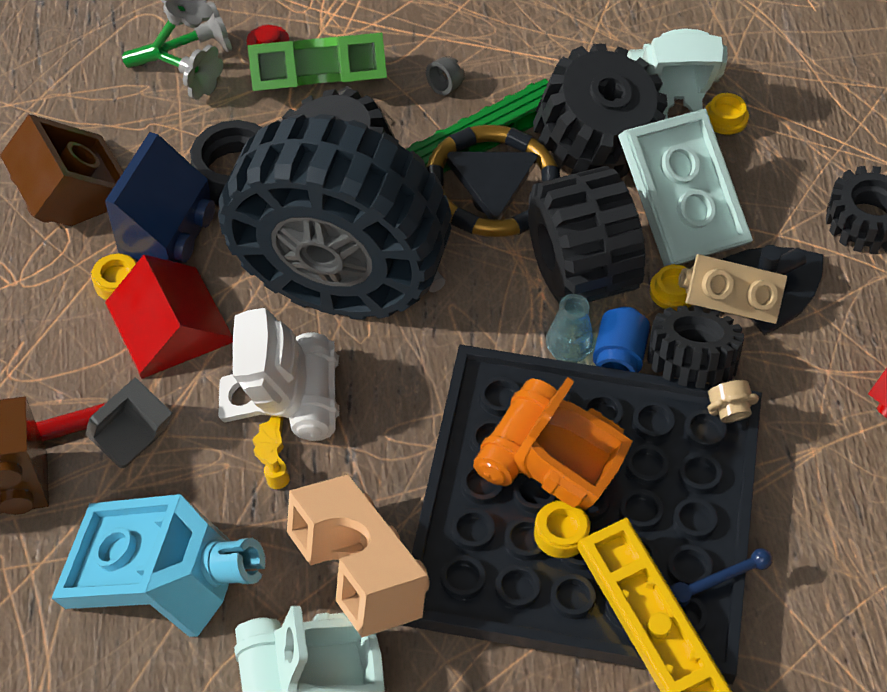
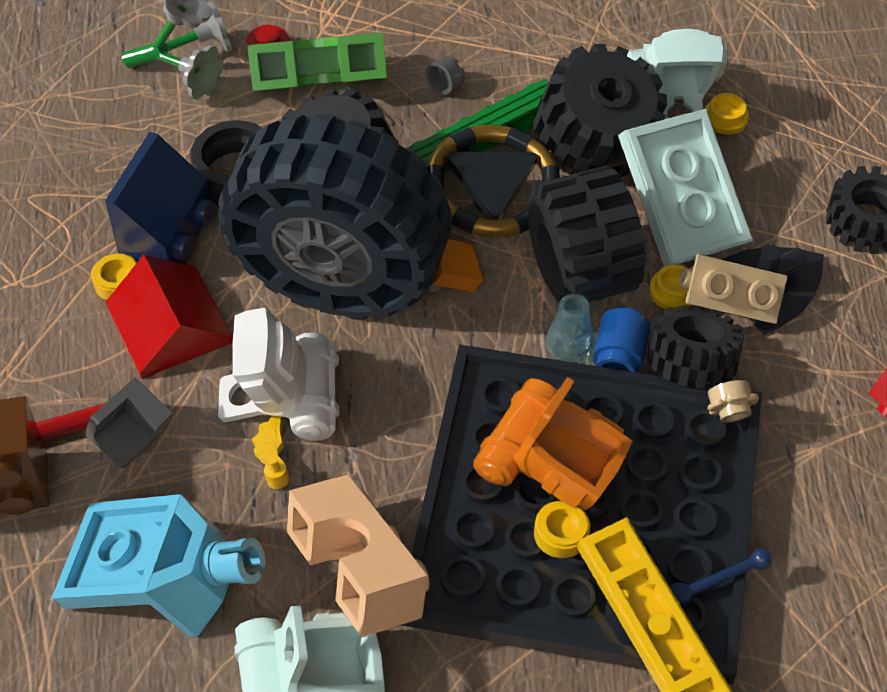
(61, 170): reddish brown slope -> none
(459, 267): none -> orange tile

